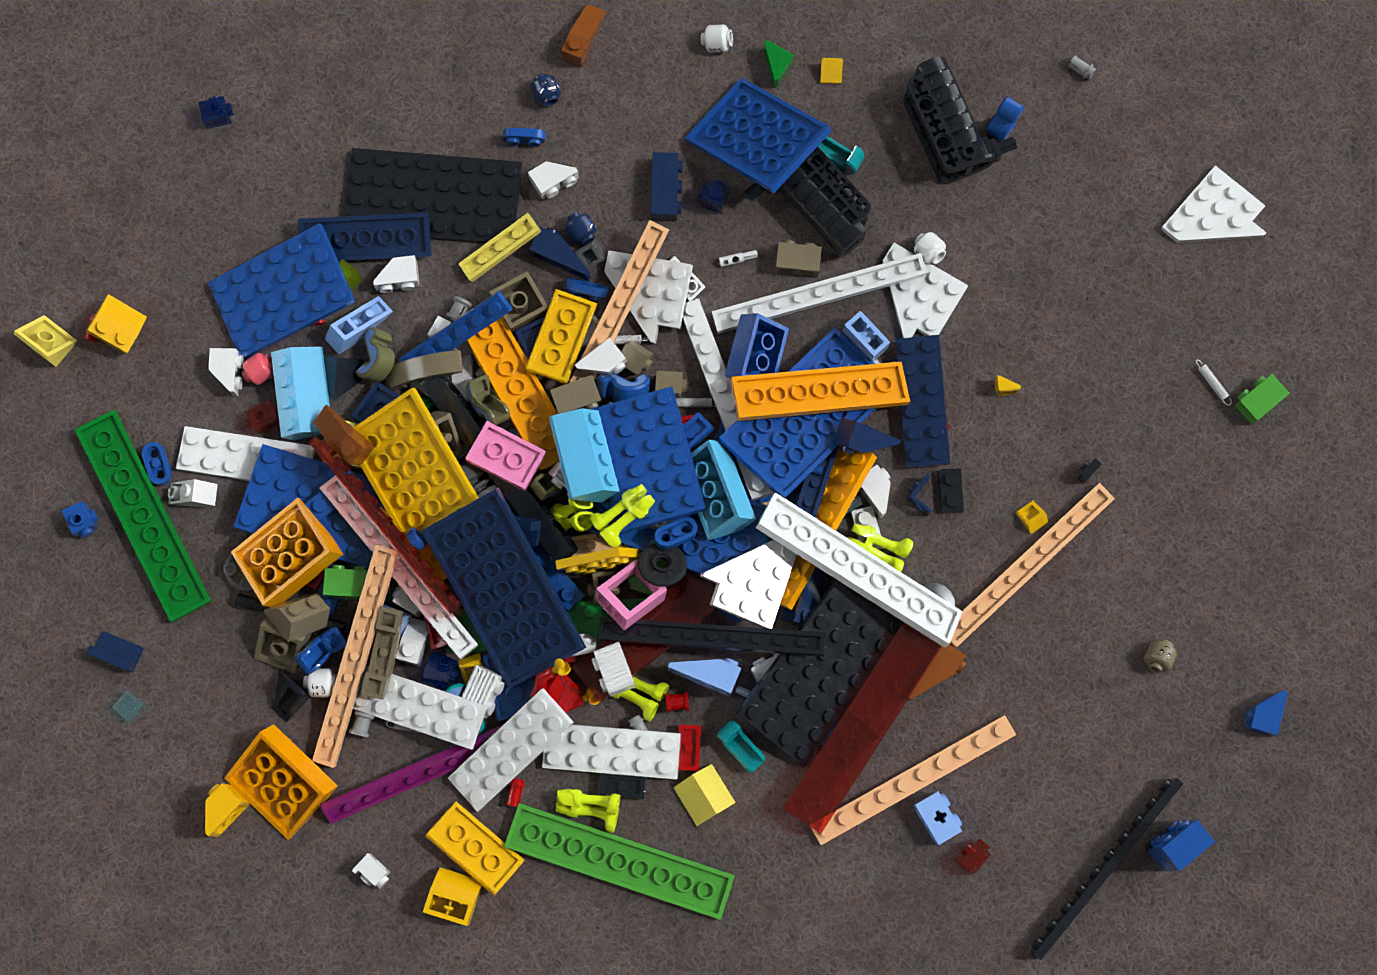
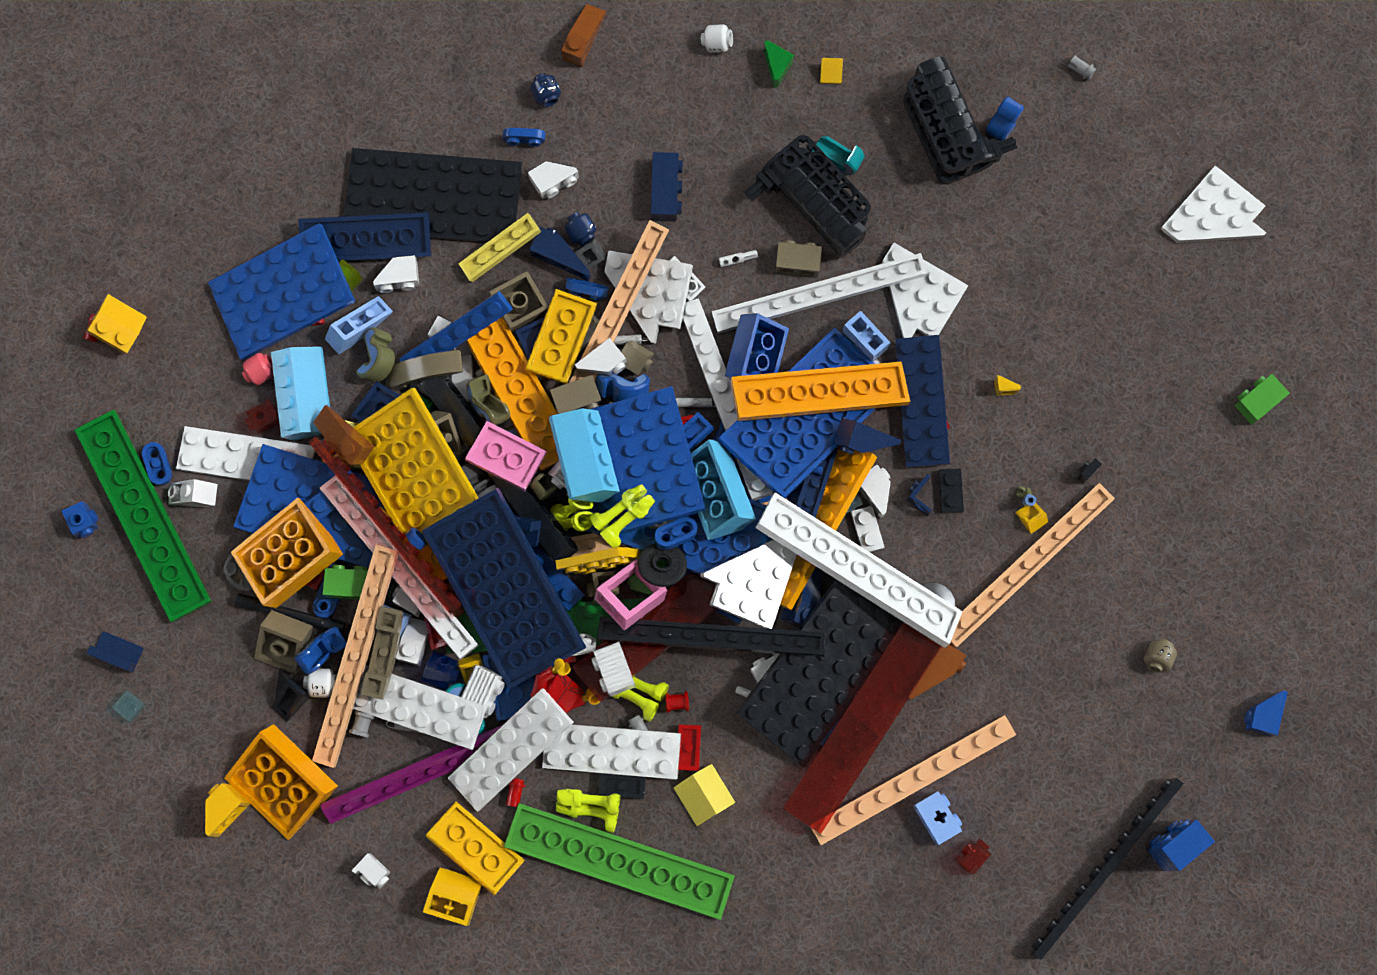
(46, 339): light yellow slope -> none
(216, 112): clear blue brick -> none
(225, 366): white slope -> none
(299, 616): dark tan slope -> none
(341, 374): black slope -> none
(458, 308): light grey bush -> none
(667, 379): dark tan brick -> none
(713, 674): light blue slope -> none
(714, 196): clear blue brick -> none
(740, 746): teal animal -> none
(758, 135): blue plate -> none
(900, 548): neon yellow piece -> none
(930, 247): white head -> none
(1026, 495): none -> arm
(1212, 380): white piece -> none

